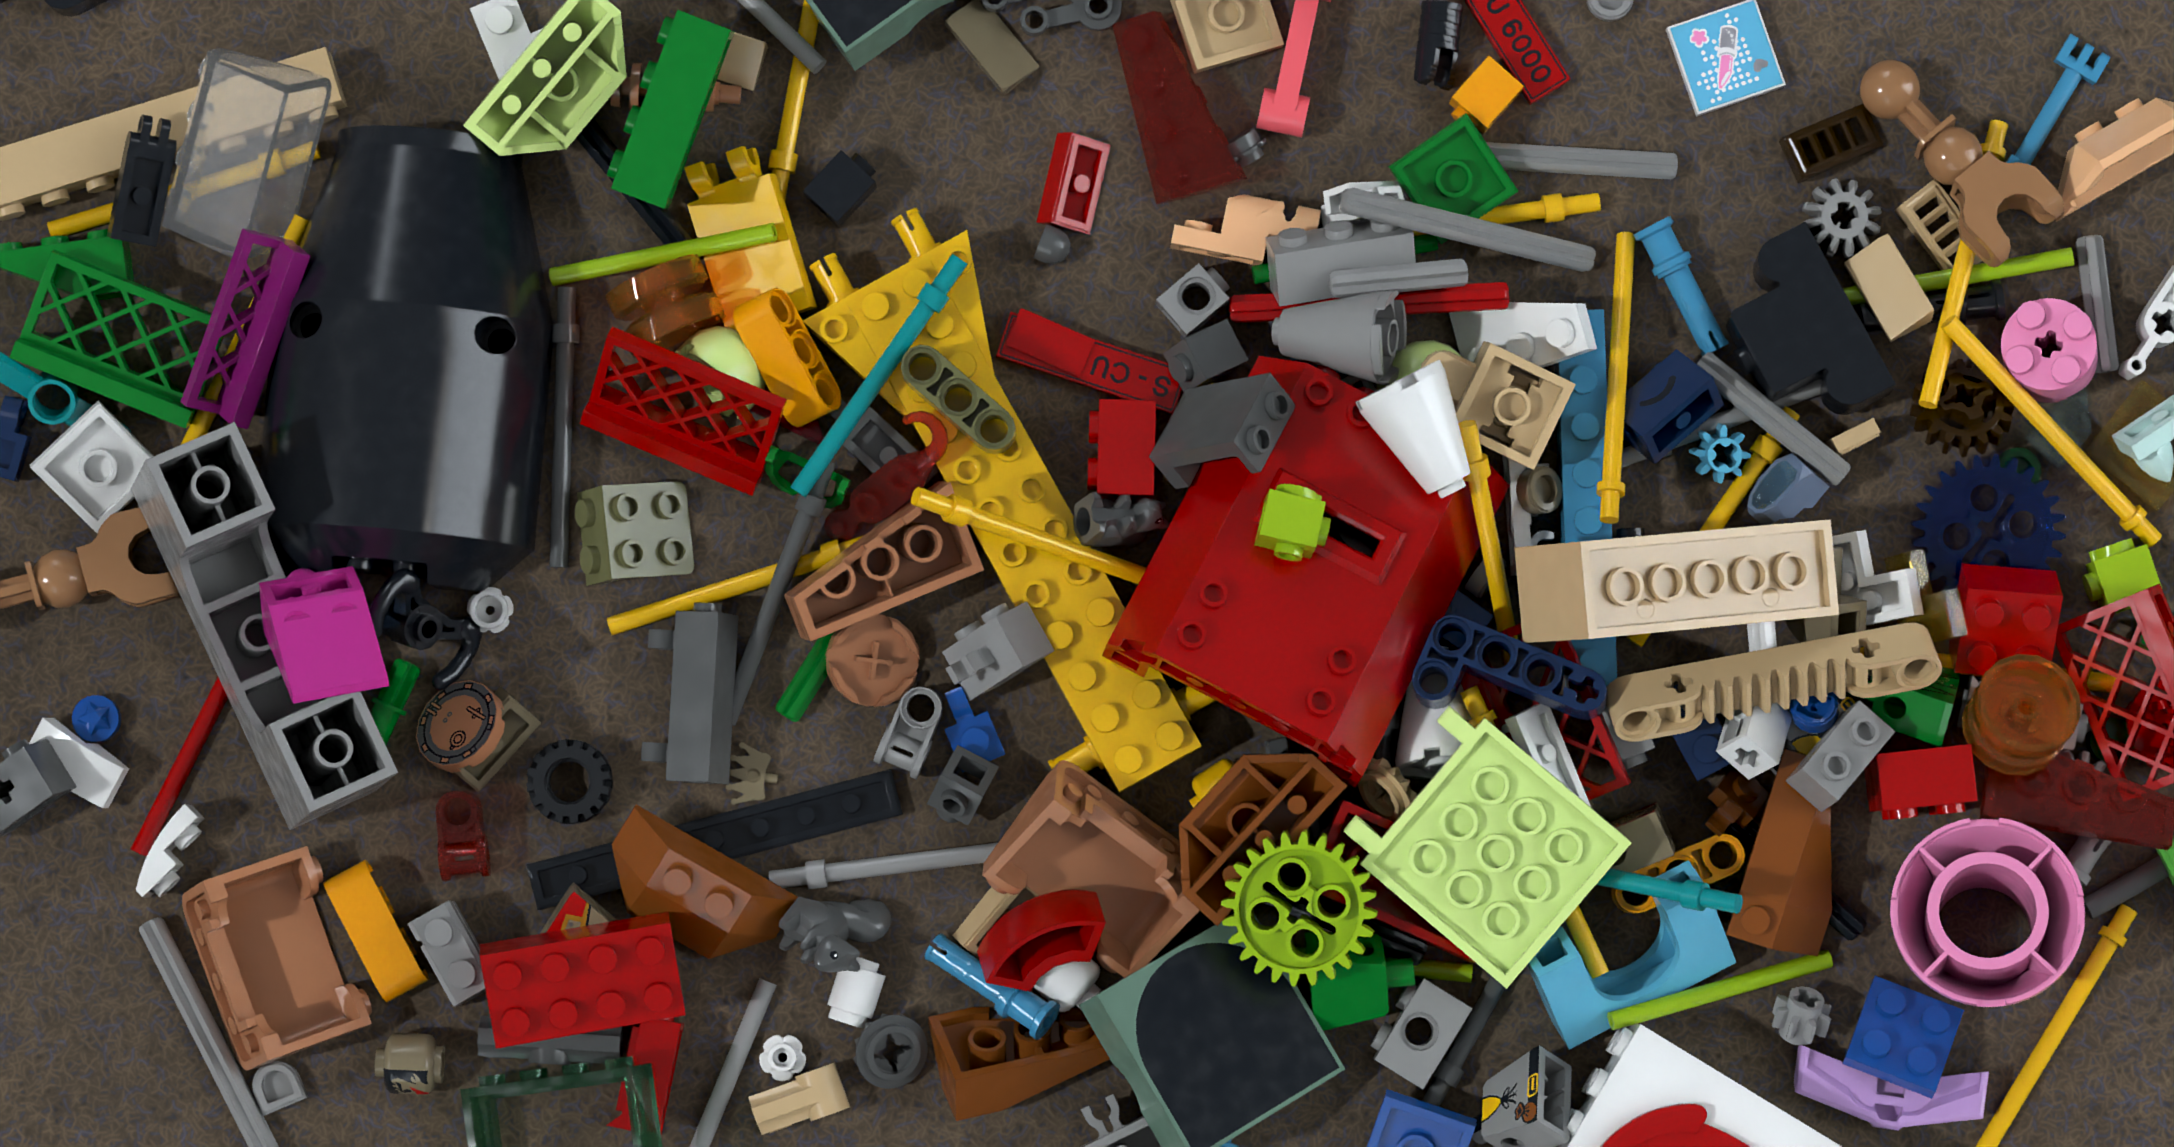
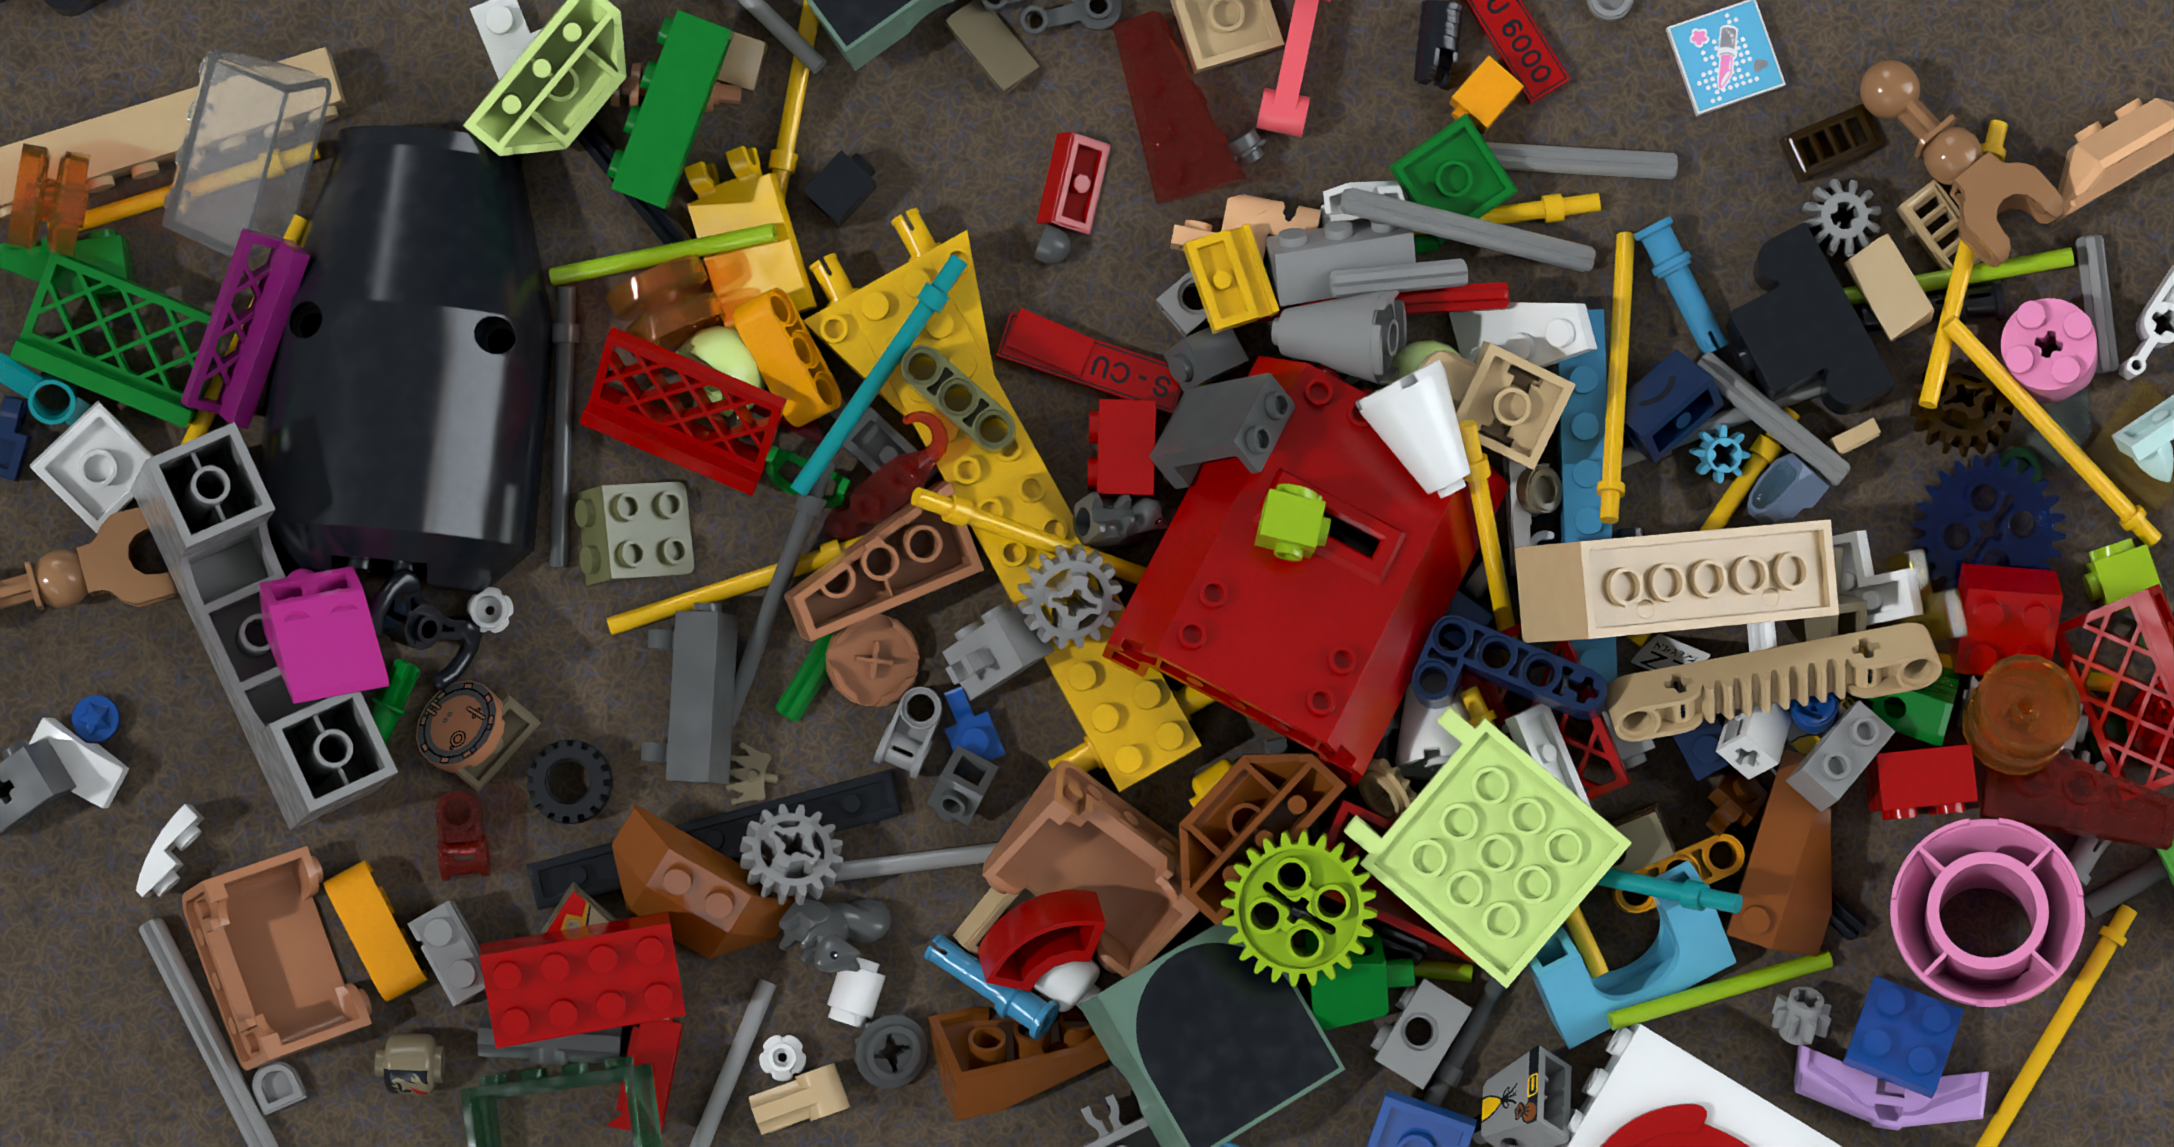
(49, 200): none -> clear orange wheel
(143, 183): black hinge -> none
(180, 770): red piece -> none
(793, 874): none -> light grey gear
(1068, 616): none -> light grey gear
(1230, 278): none -> yellow plate
(1667, 652): none -> white sticker
(2074, 71): dark azure hinge -> none

